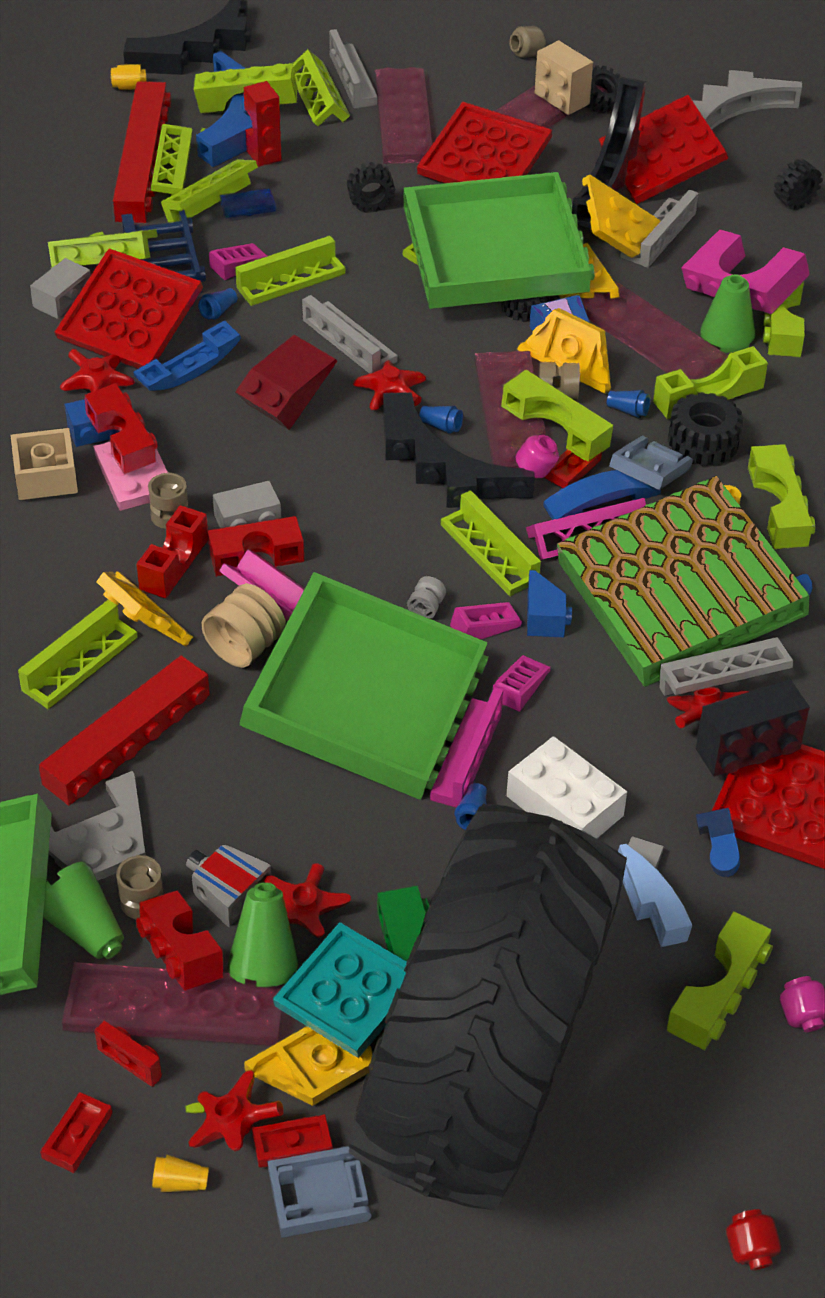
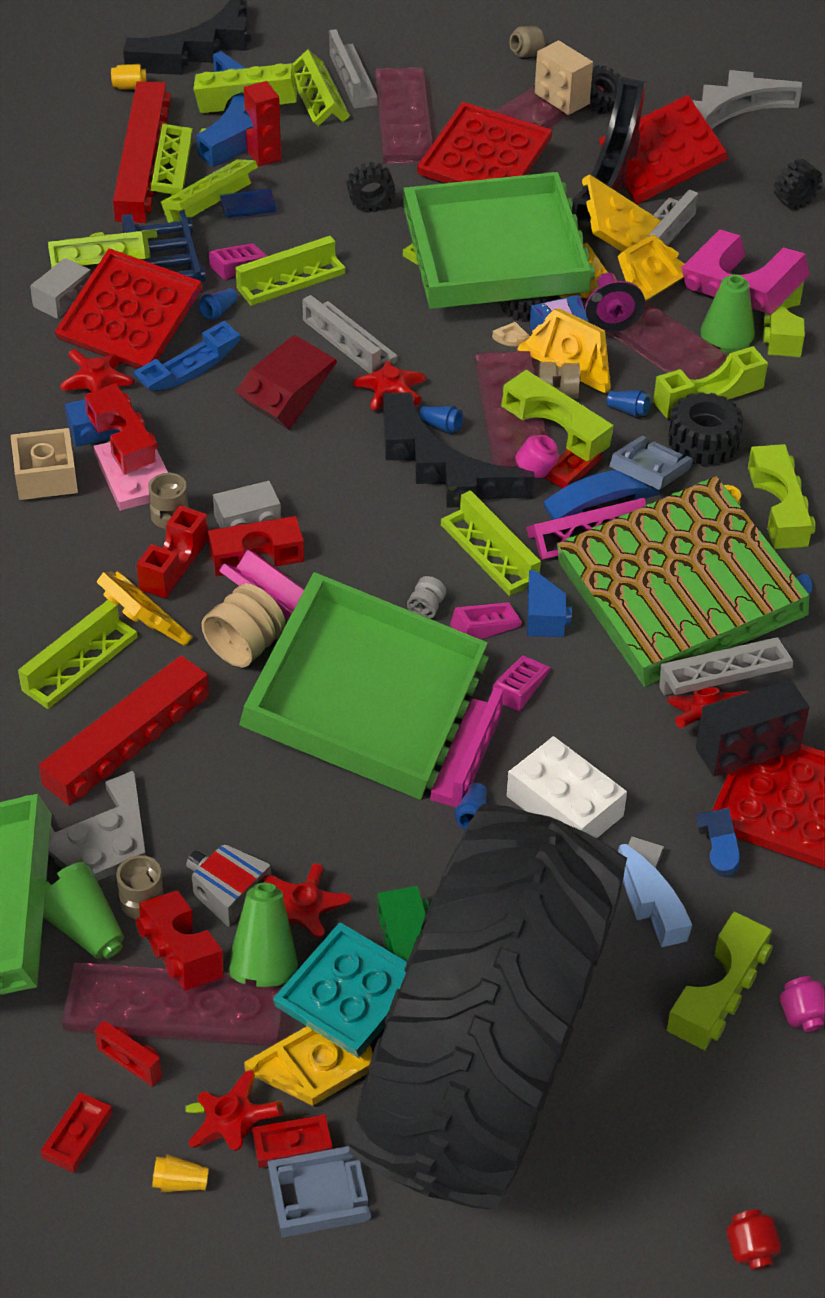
(510, 335): none -> tan tile
(614, 304): none -> piece
(651, 266): none -> yellow wing

